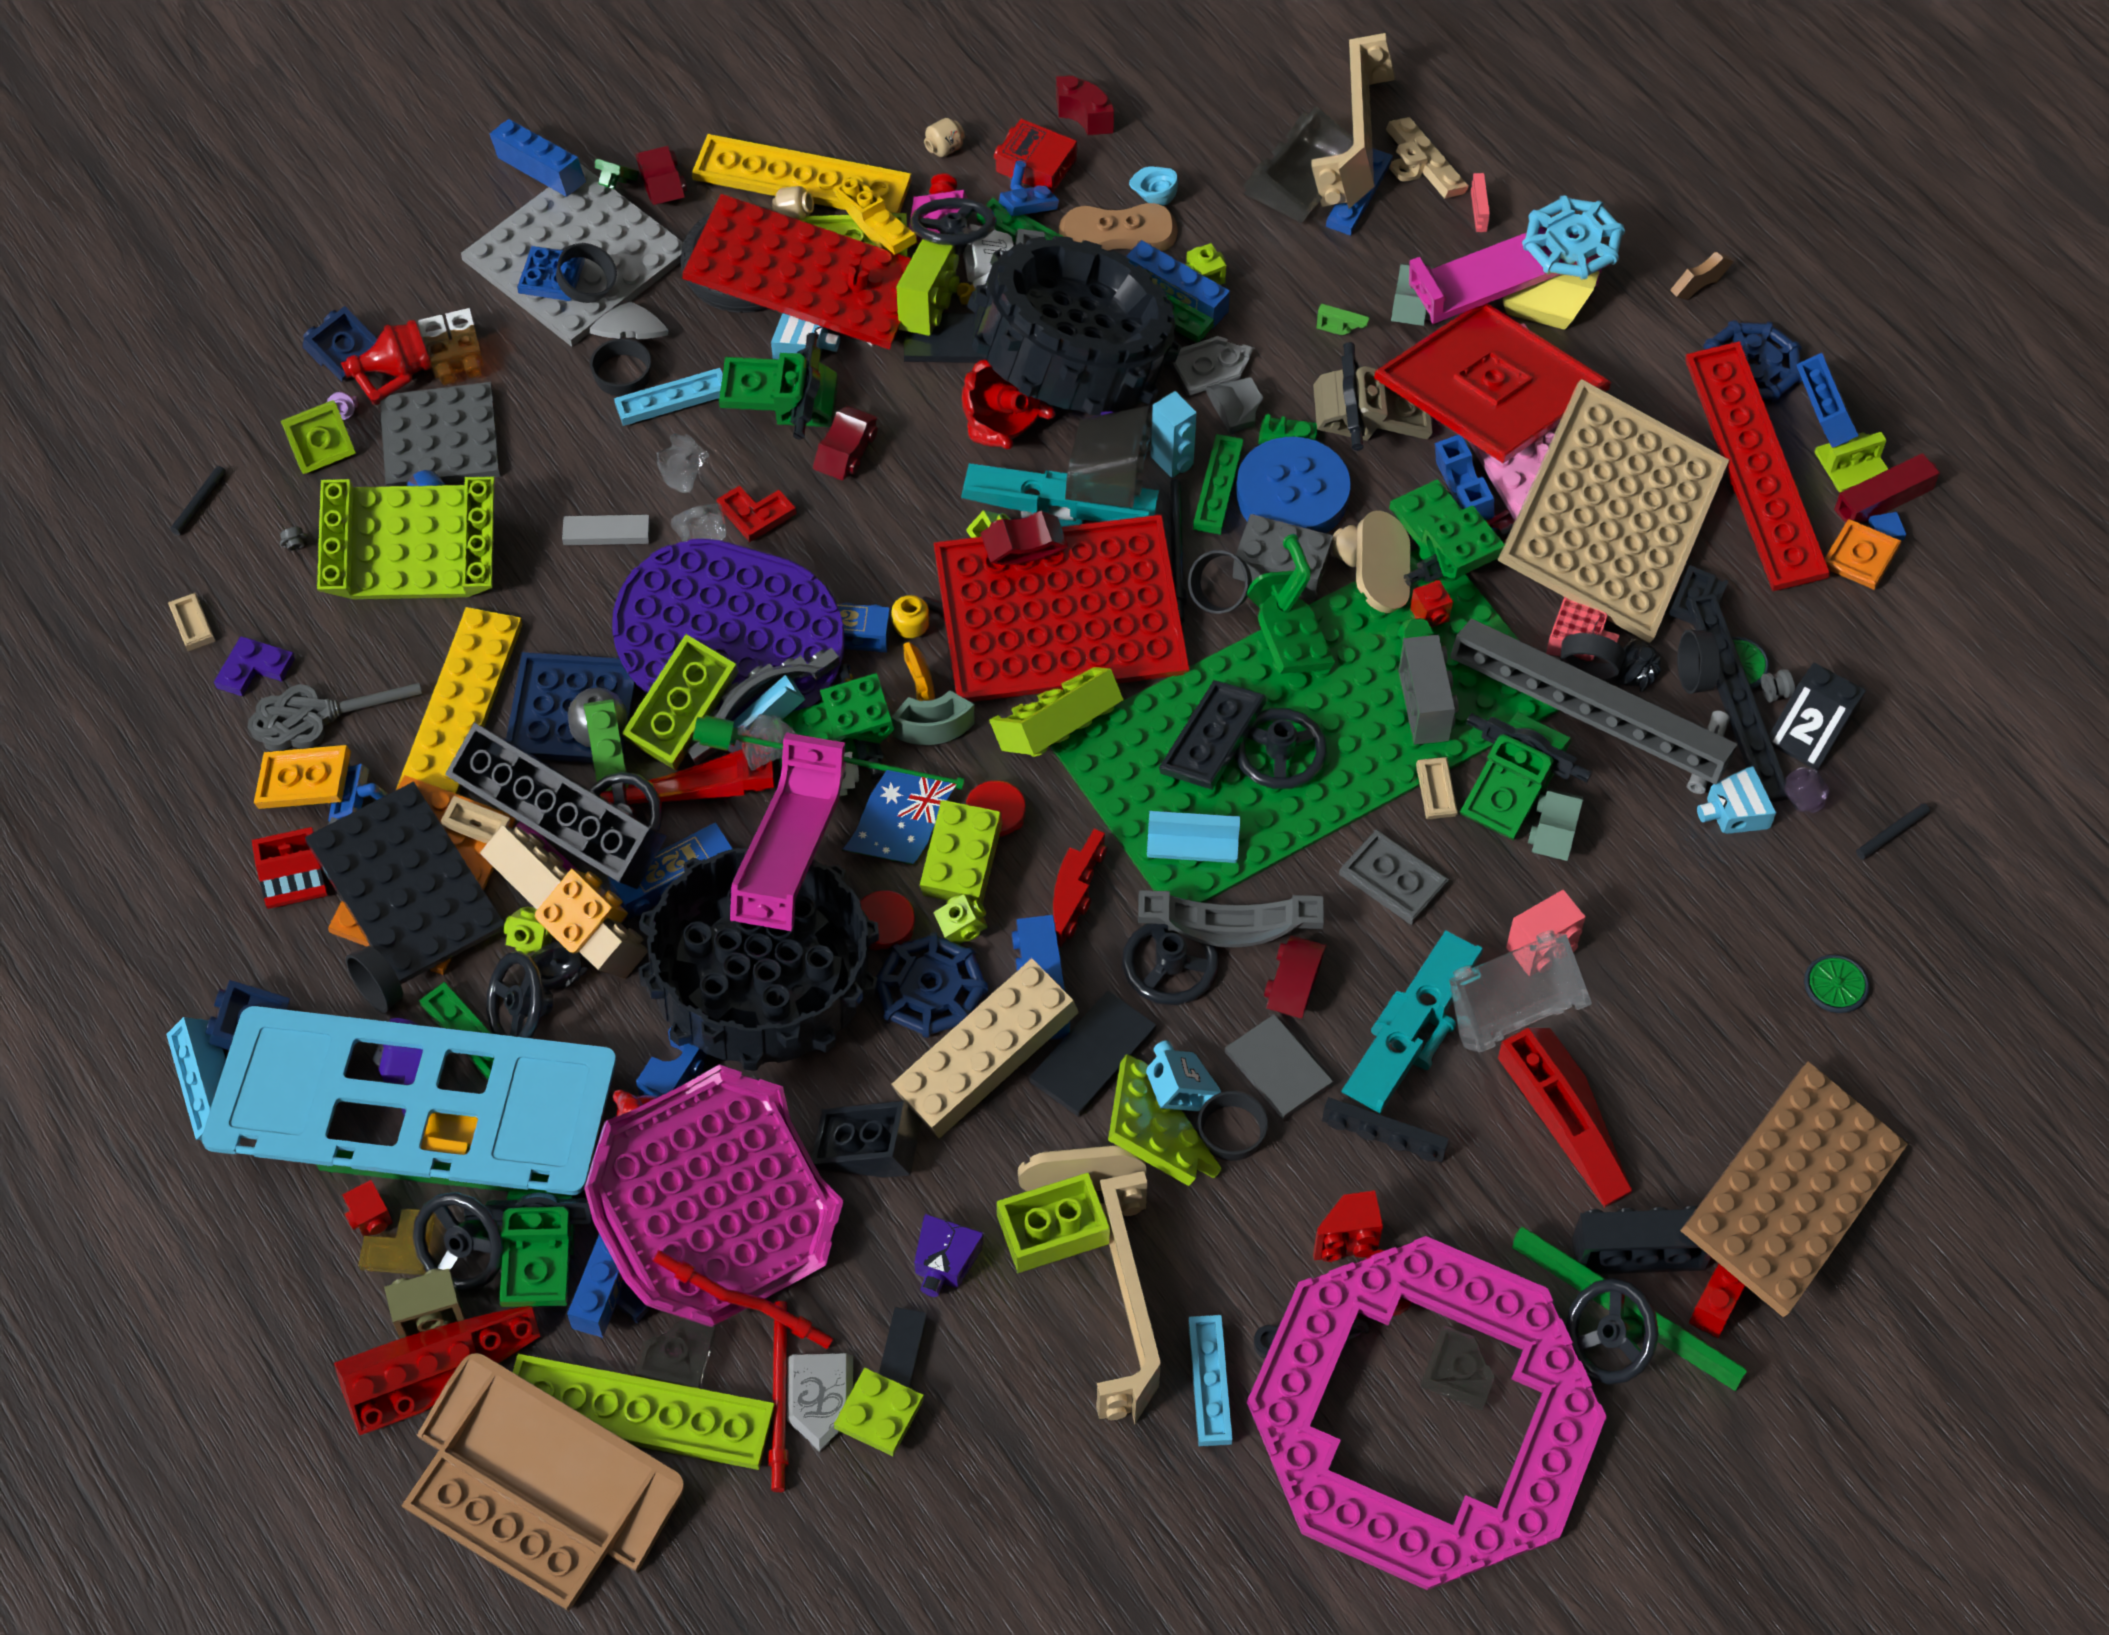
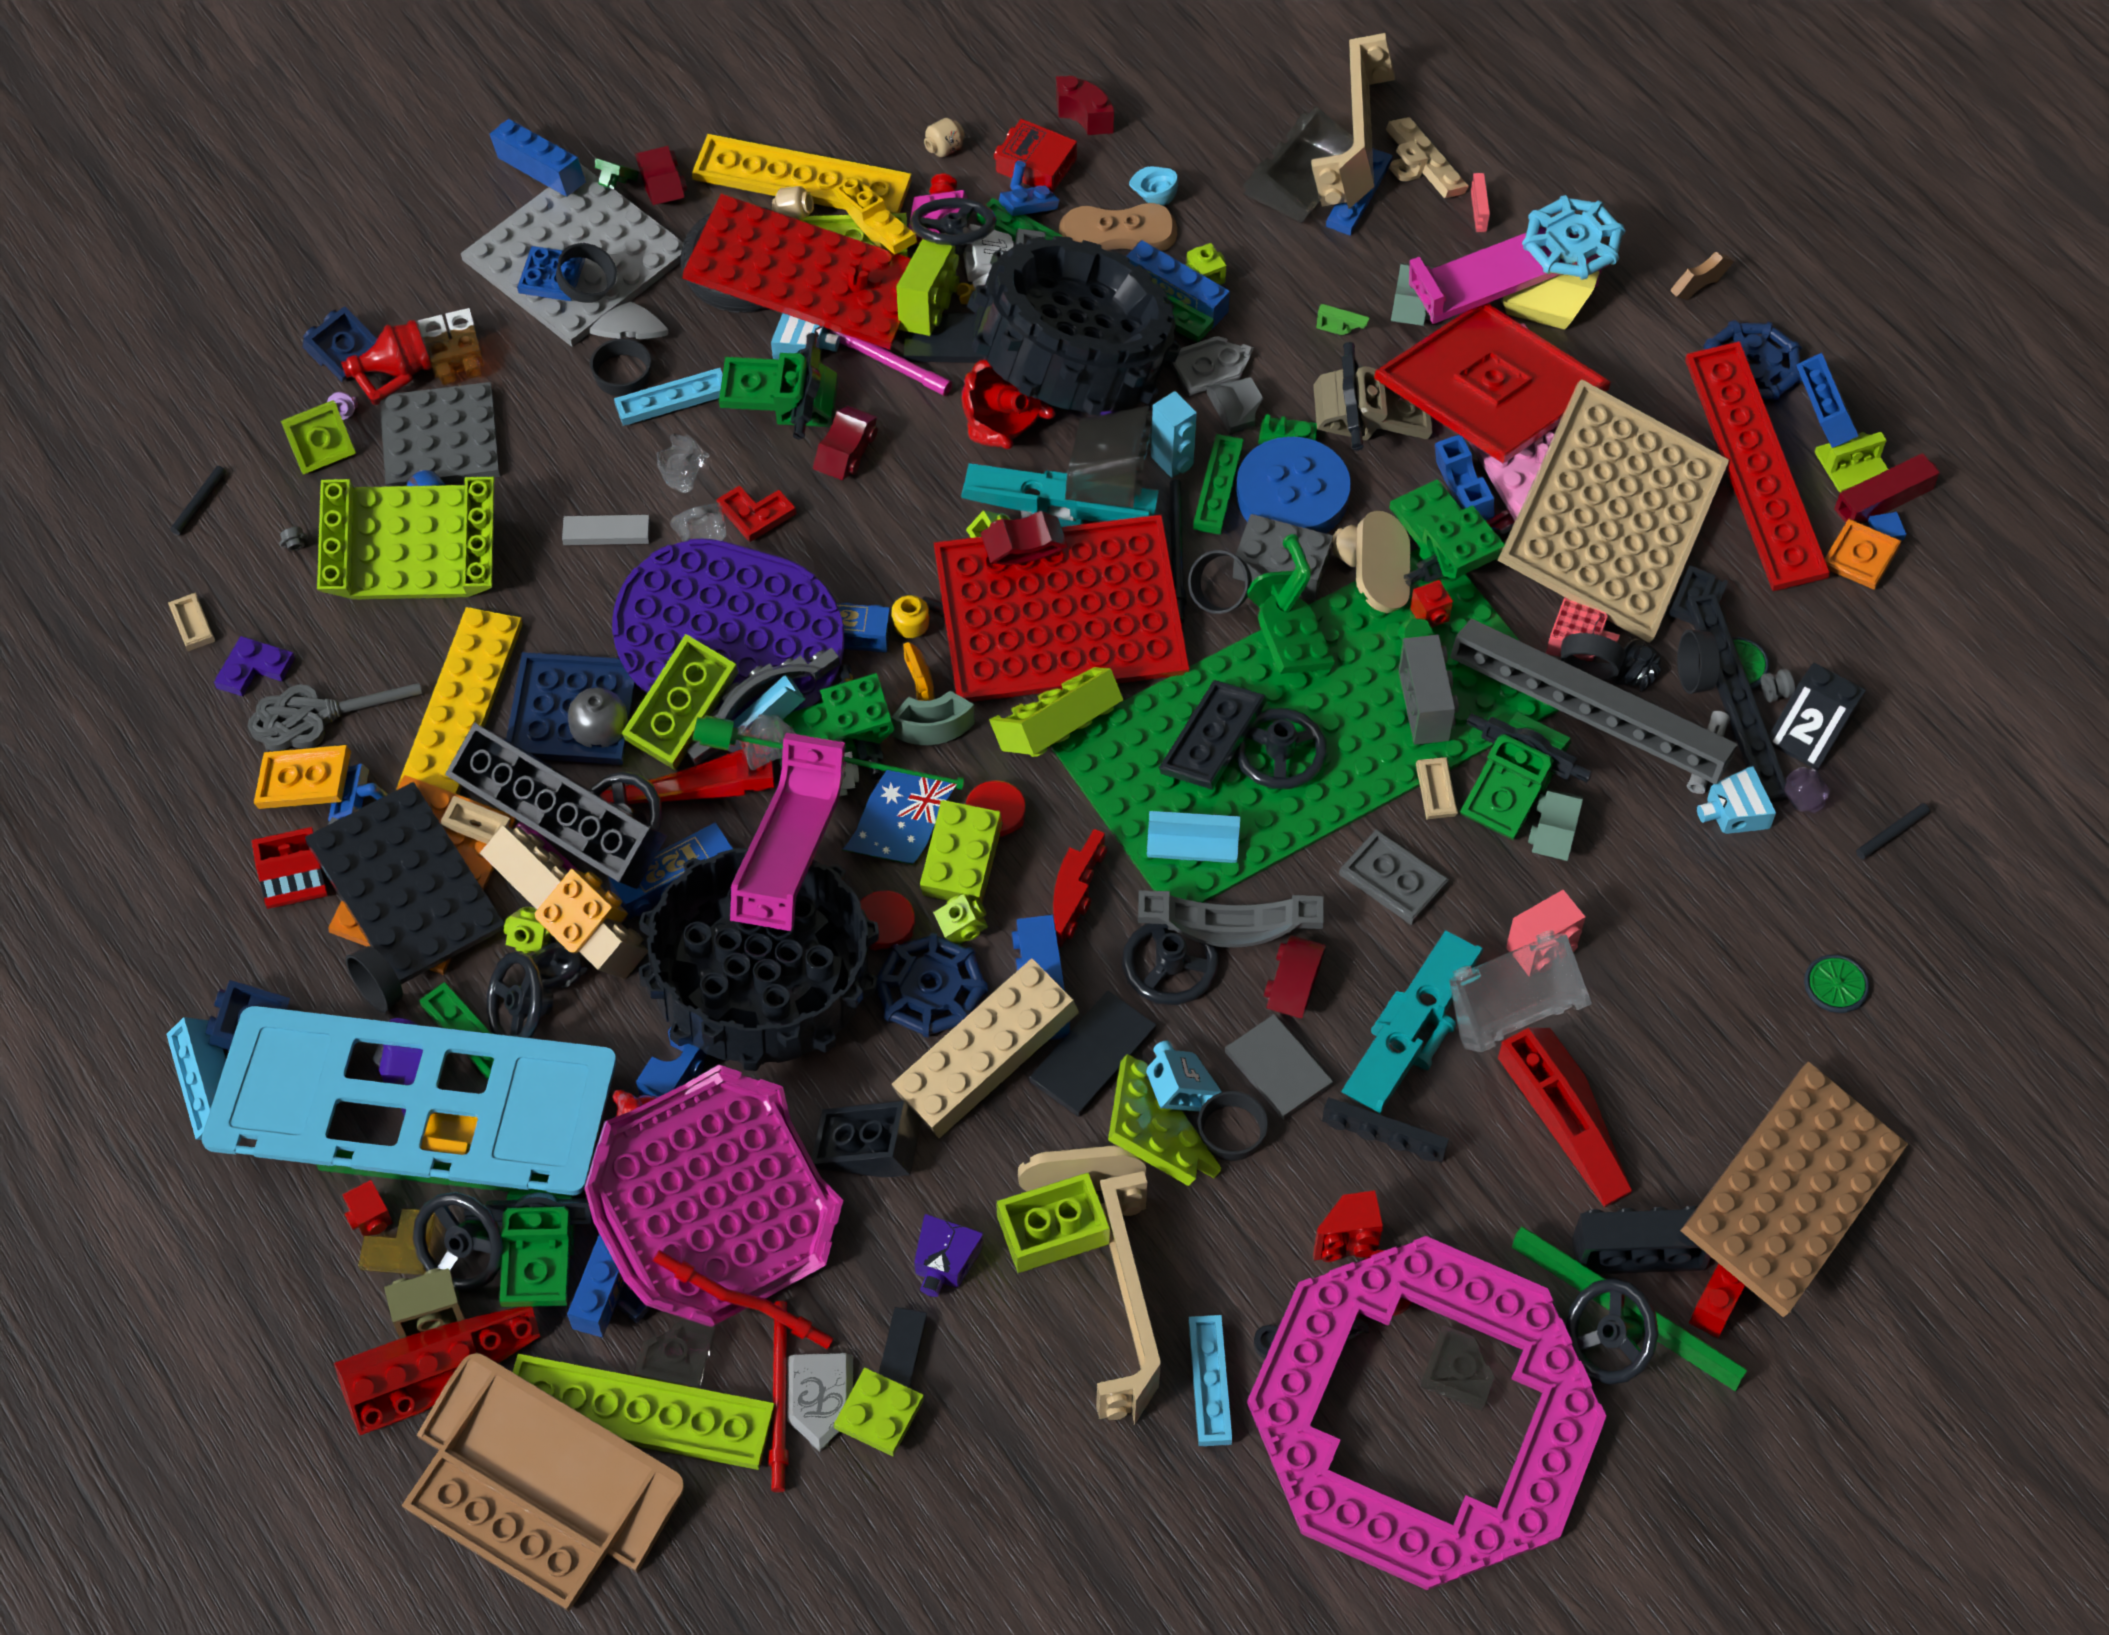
(604, 738): bright green plate -> none
(927, 378): none -> dark pink piece

